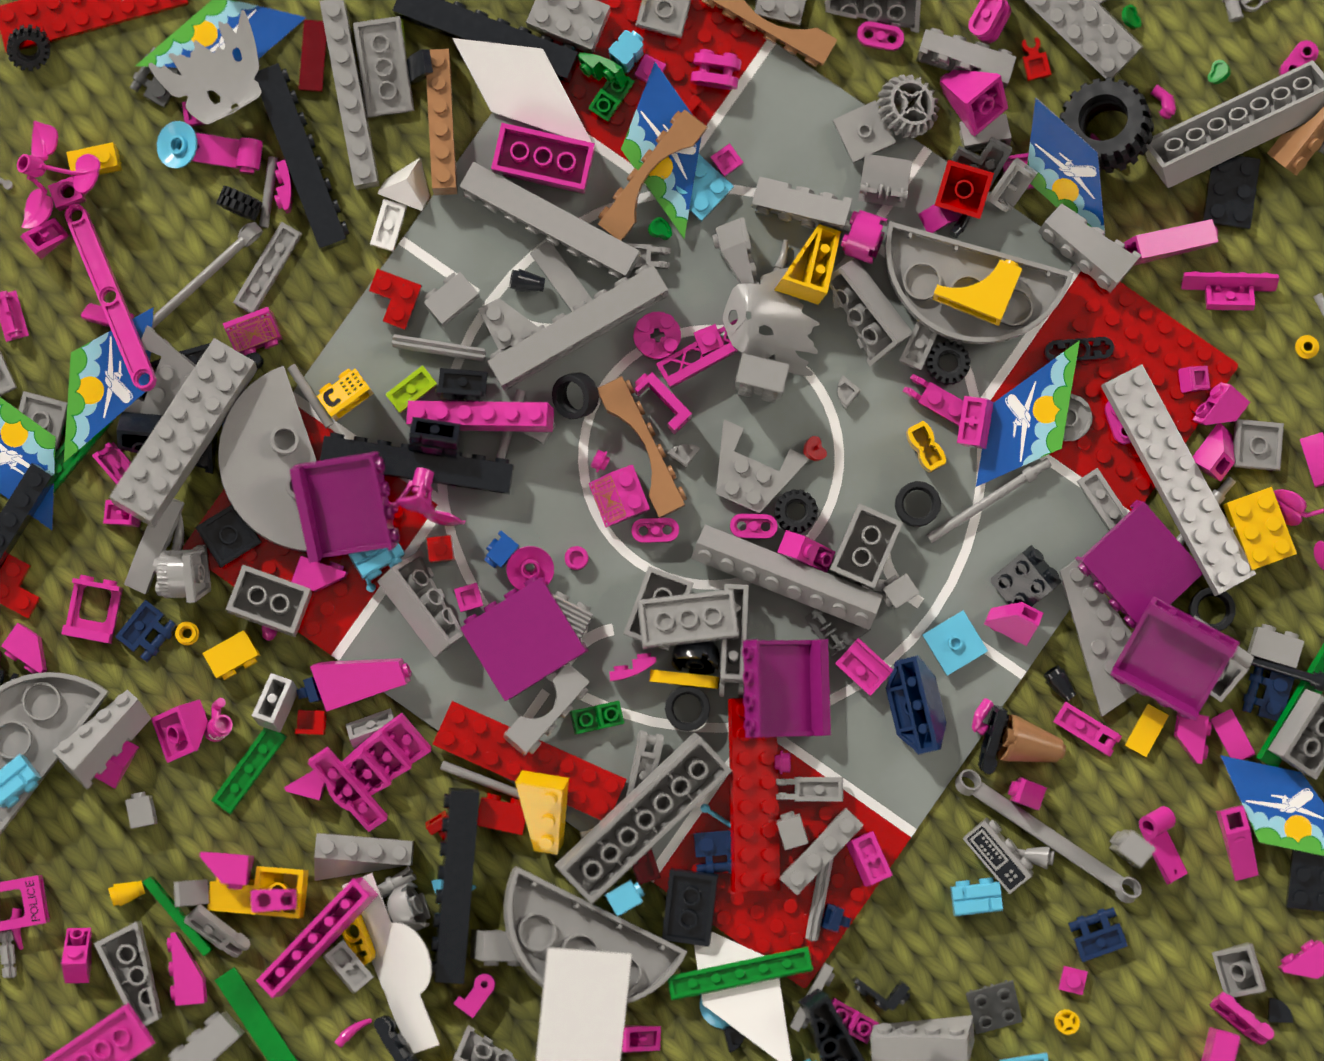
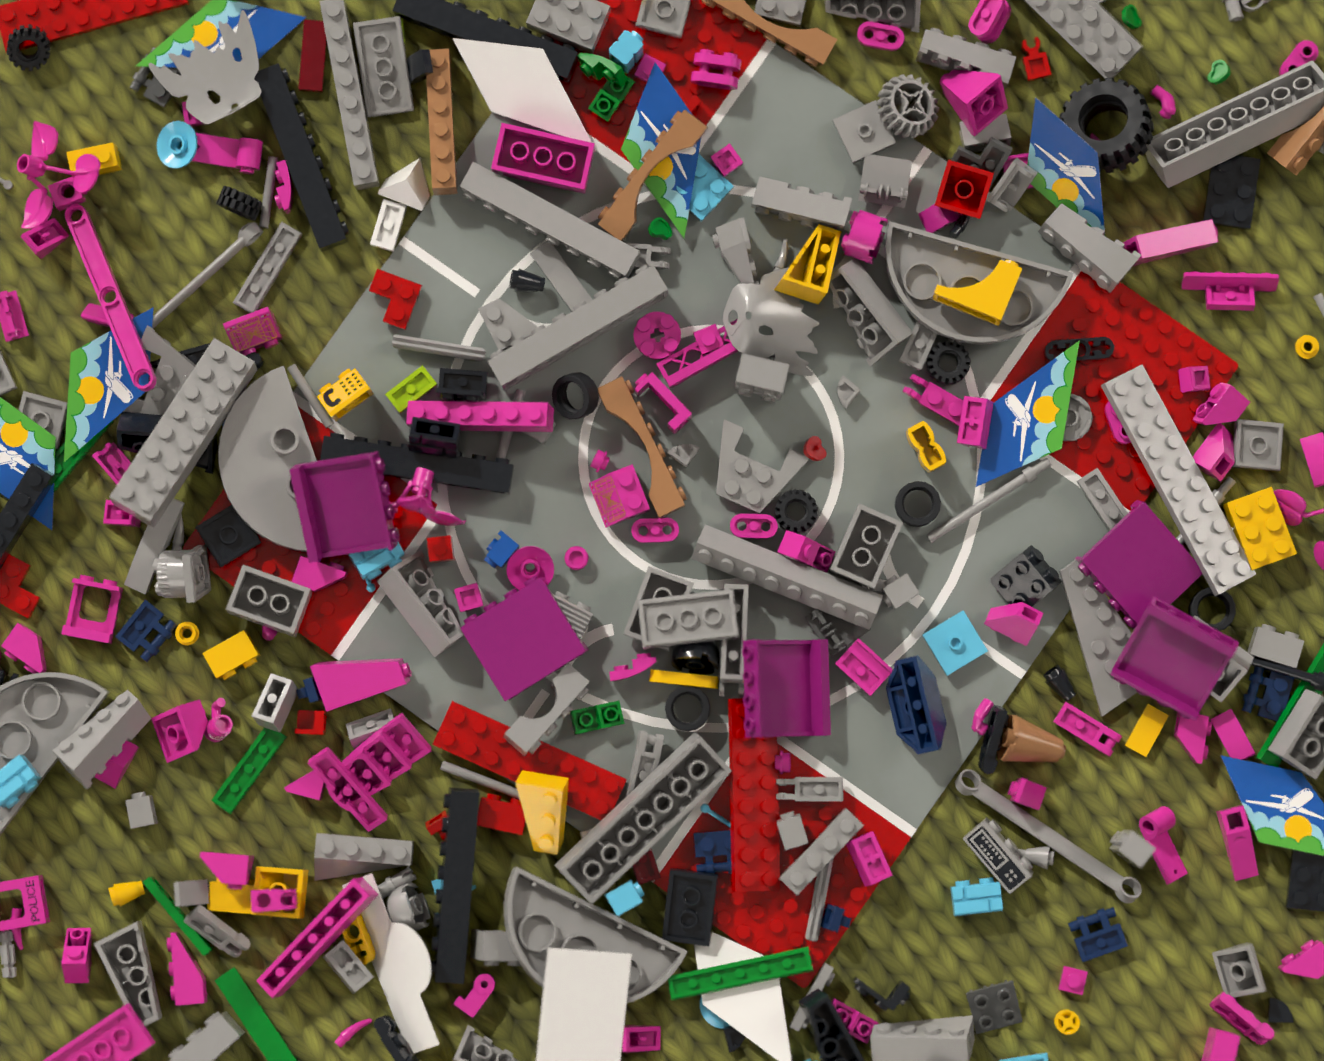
(451, 298): light grey brick -> none

